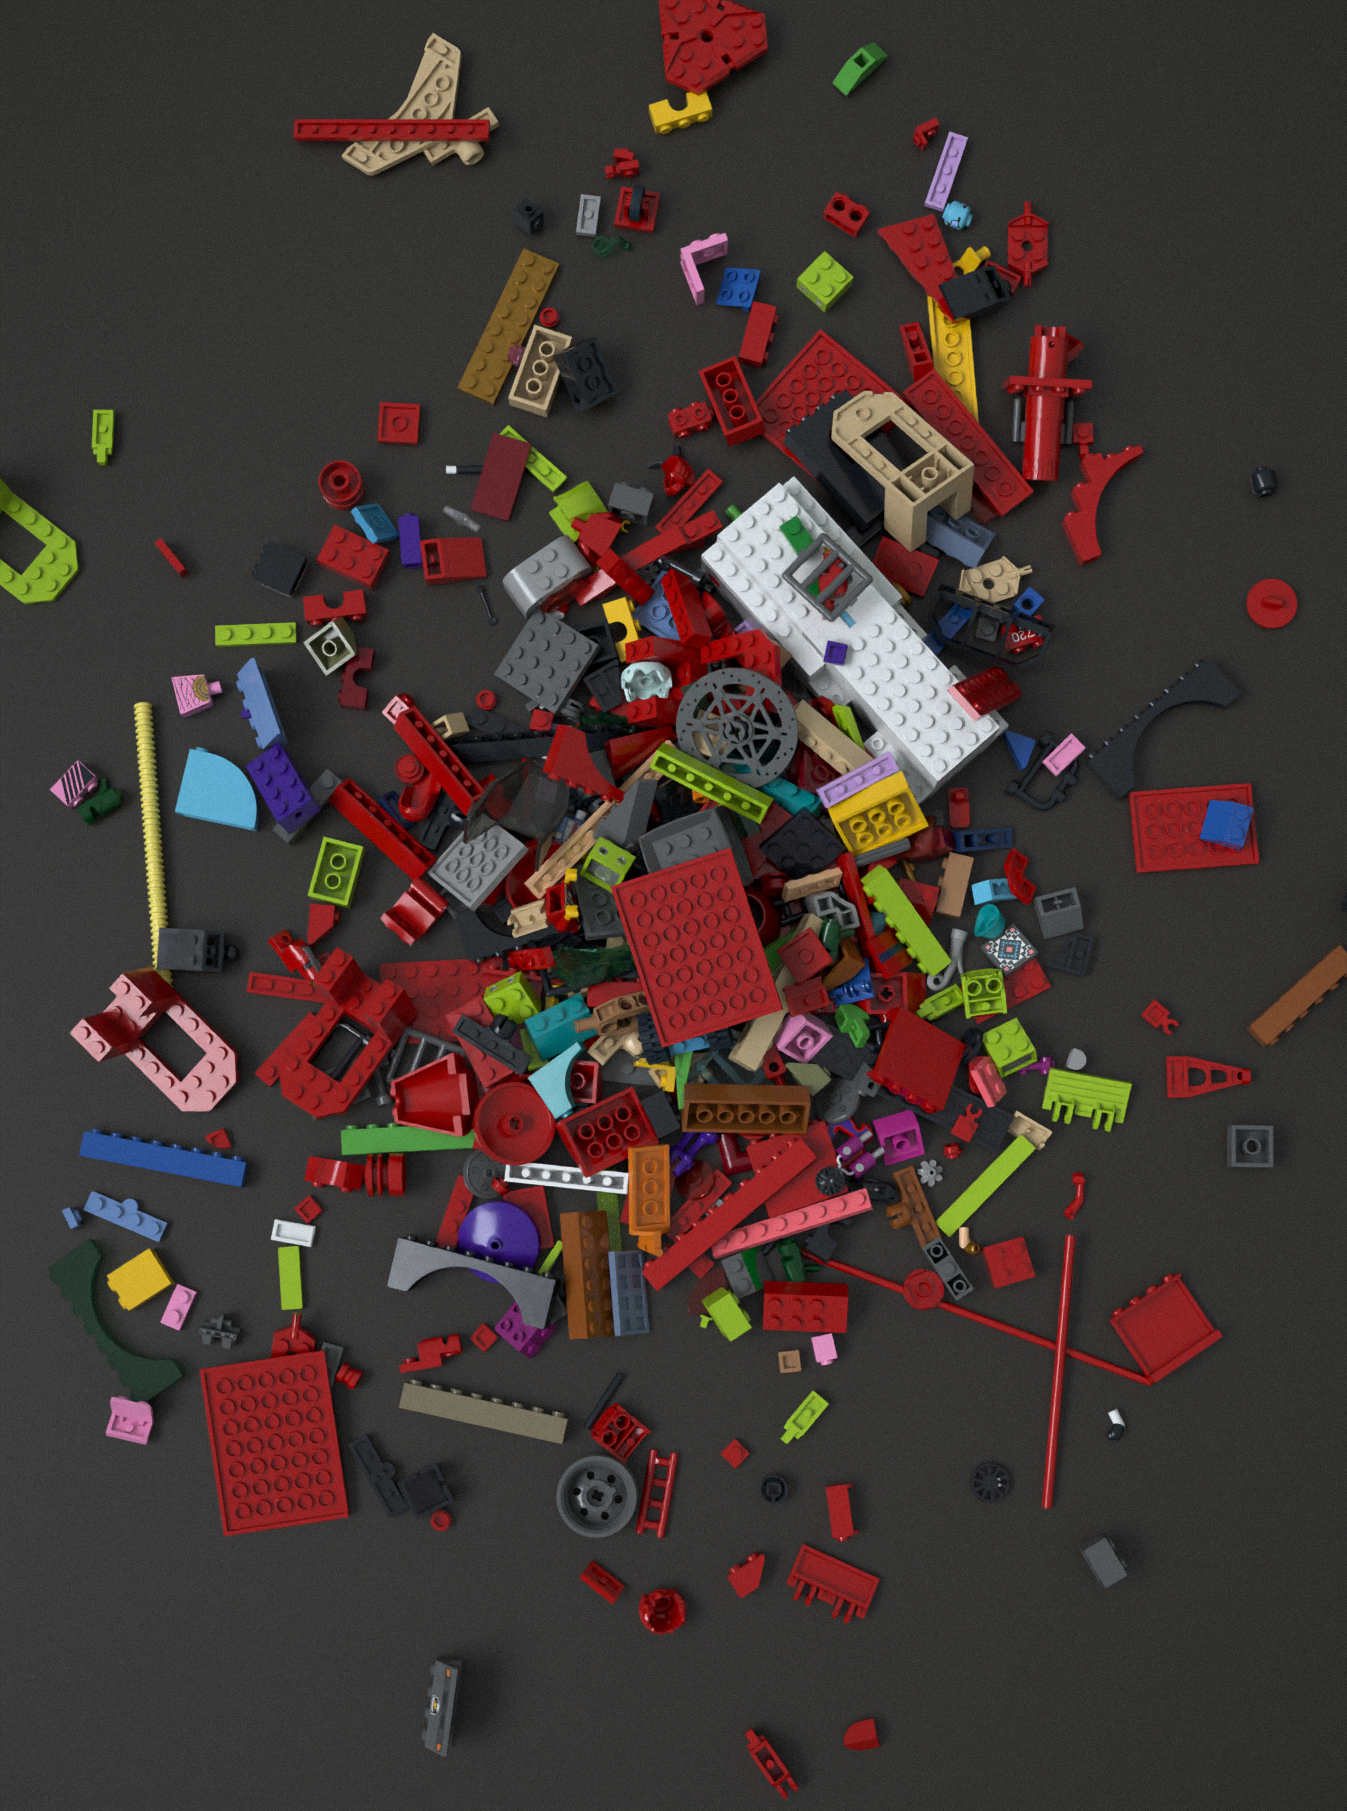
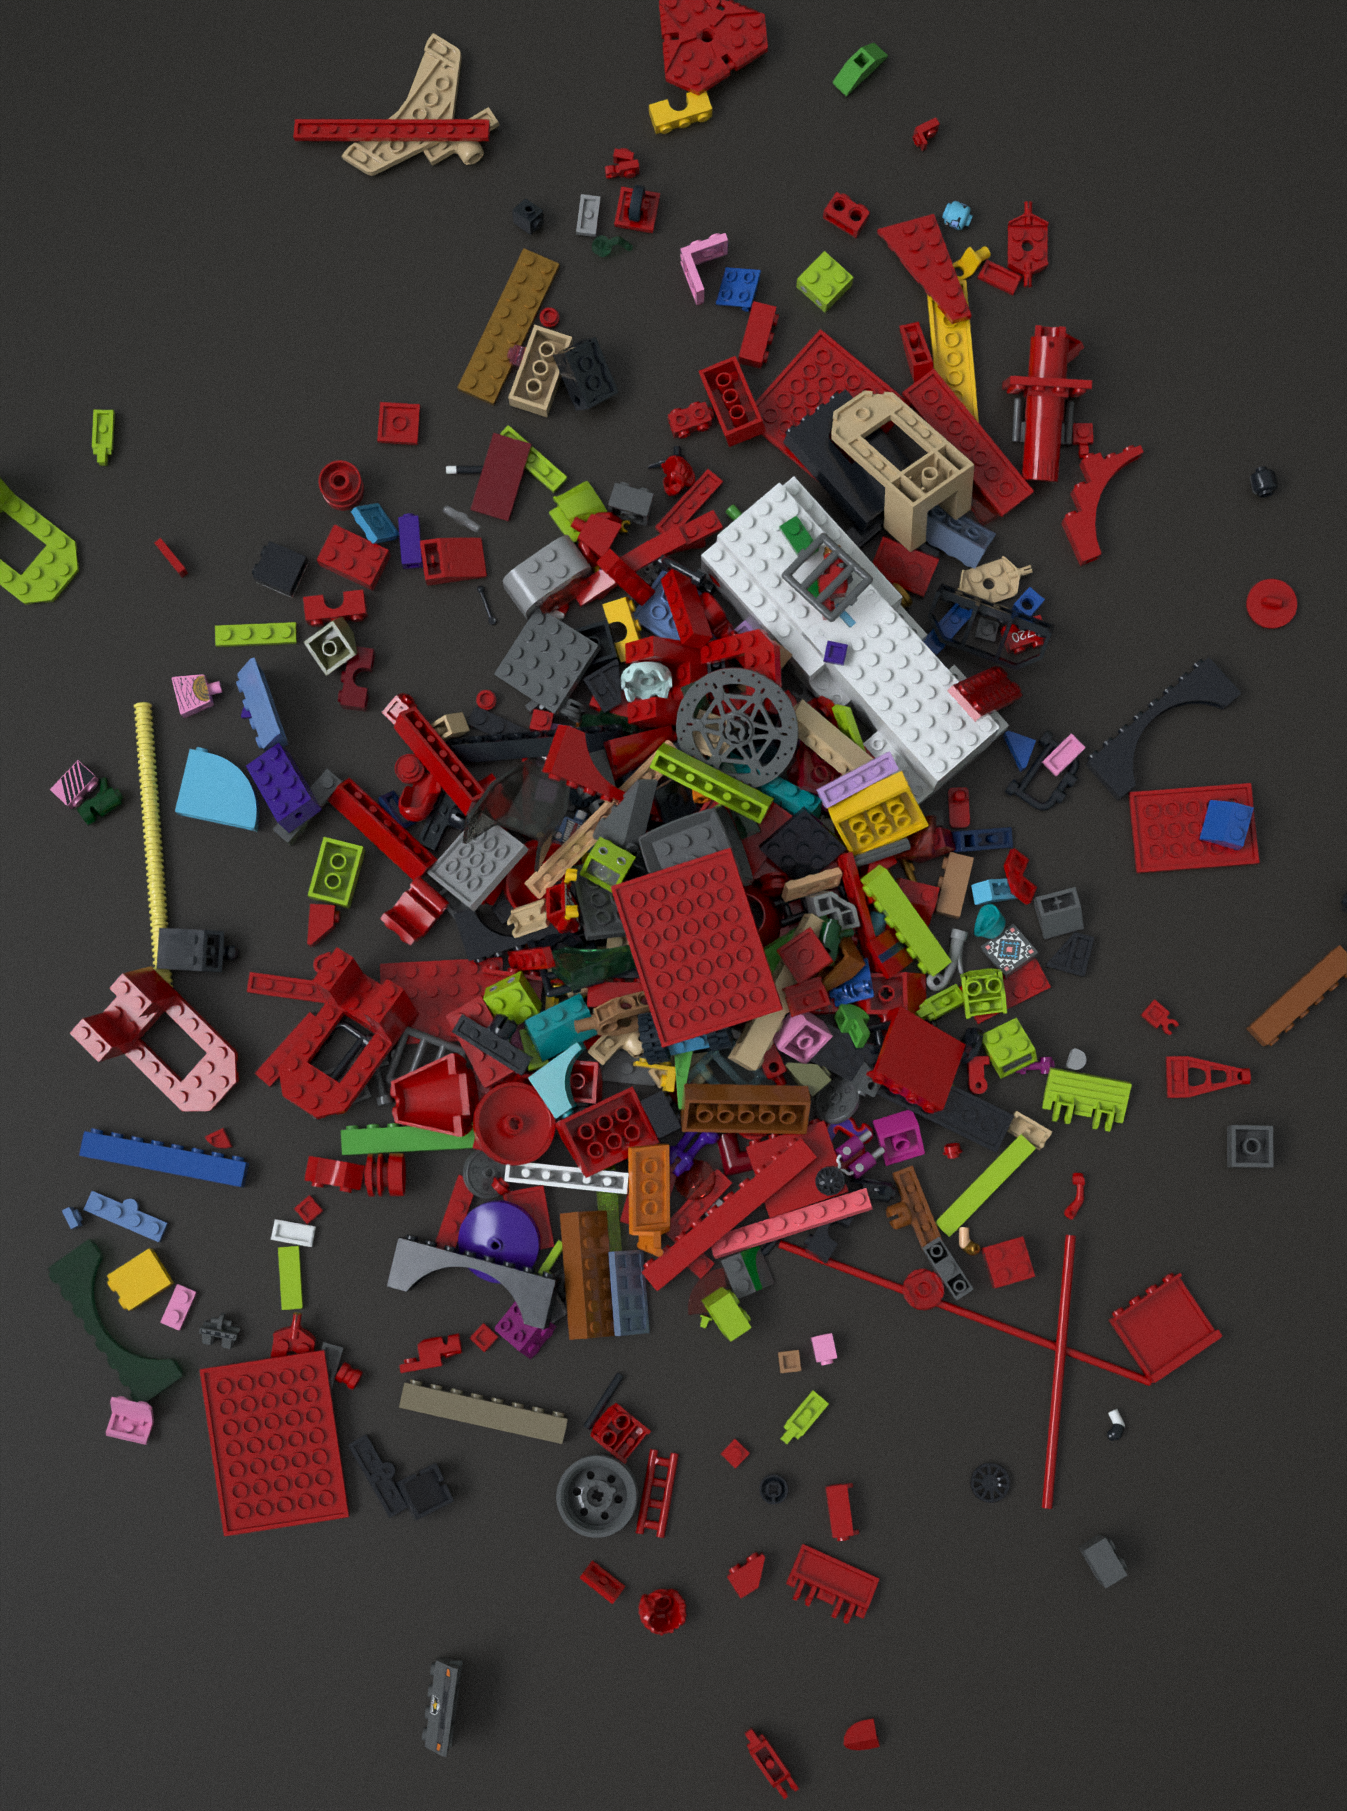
(296, 955): red plate -> none
(441, 1520): red plate -> none
(792, 1261): dark green piece -> none
(805, 1306): red brick -> none
(925, 1173): light grey plant -> none
(946, 171): lavender plate -> none
(964, 1126): red plate -> none
(976, 293): black slope -> none
(988, 1081): coral plate -> none

